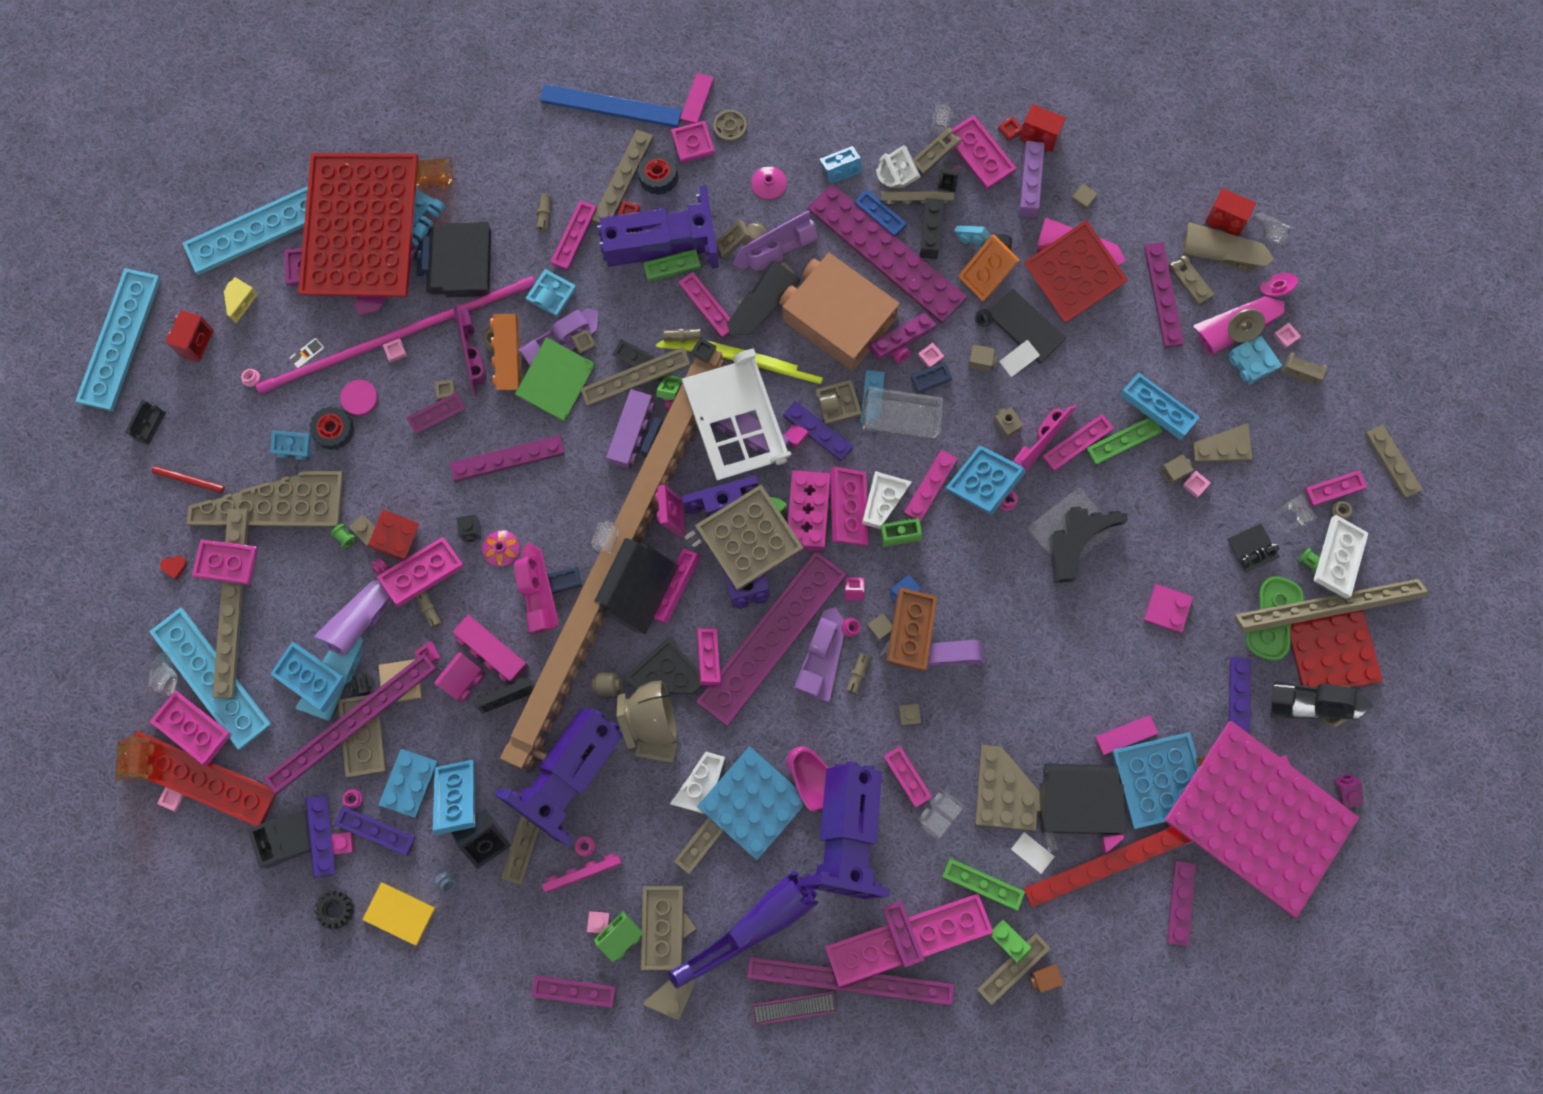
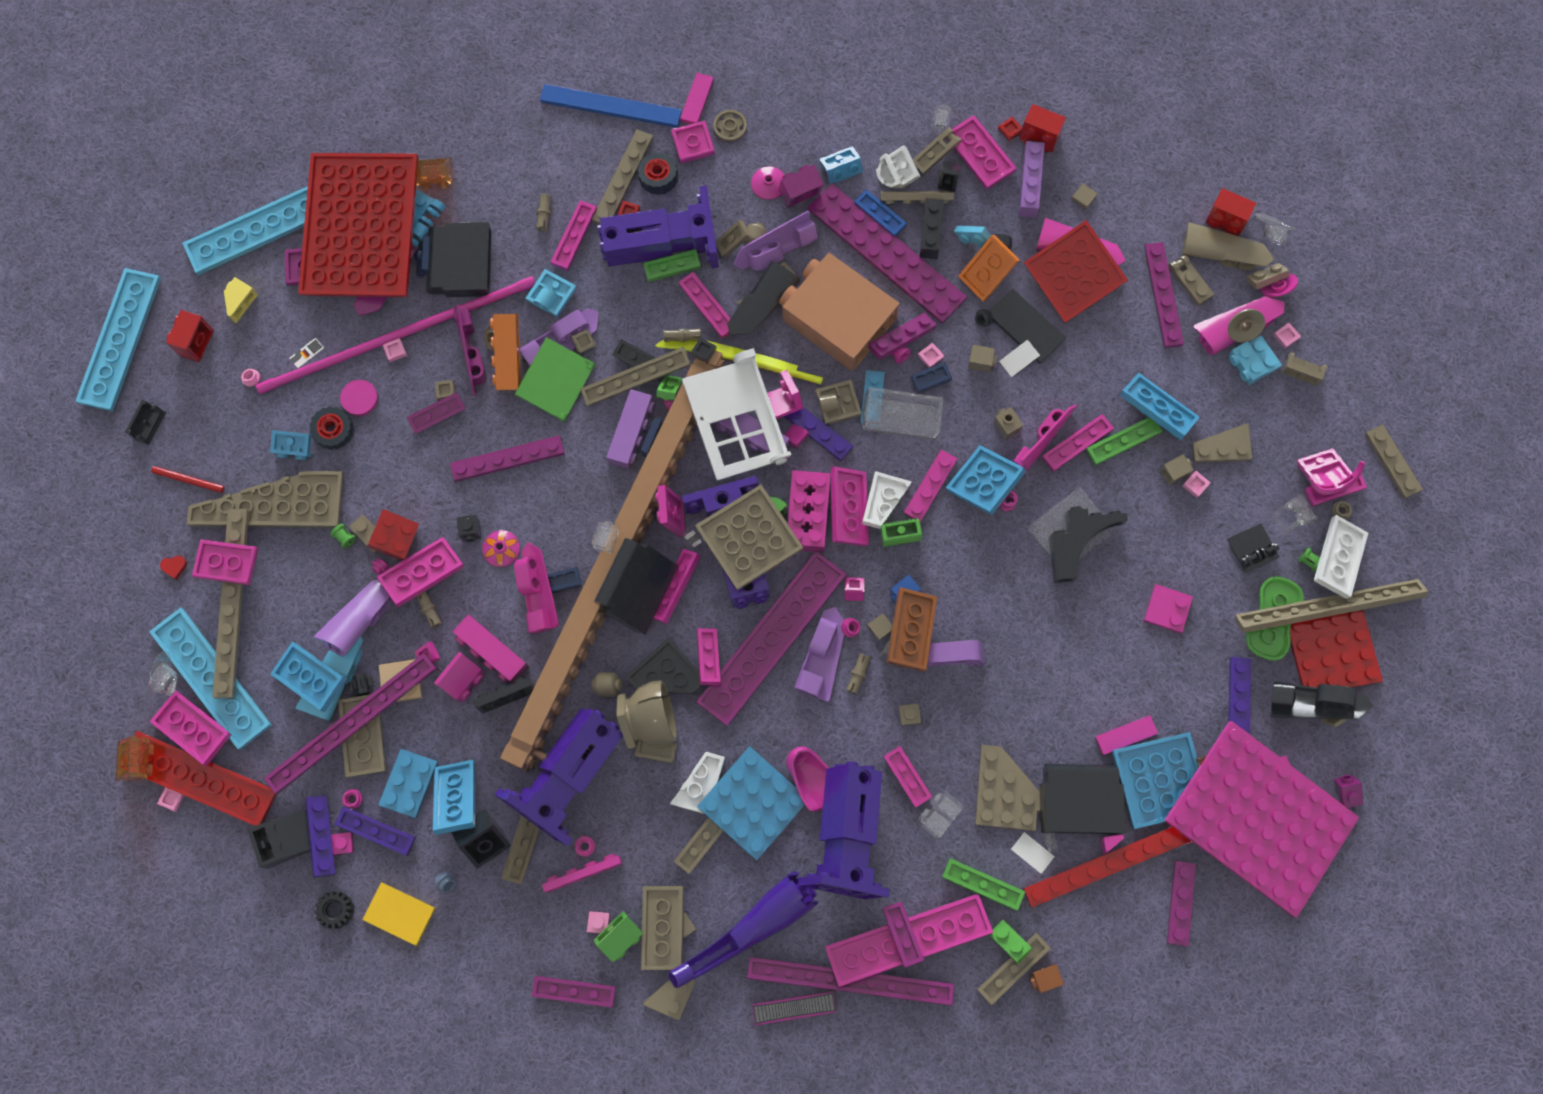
(785, 399): none -> bracket
(800, 185): none -> magenta brick
(1267, 276): none -> dark tan plate
(1328, 472): none -> dark pink piece

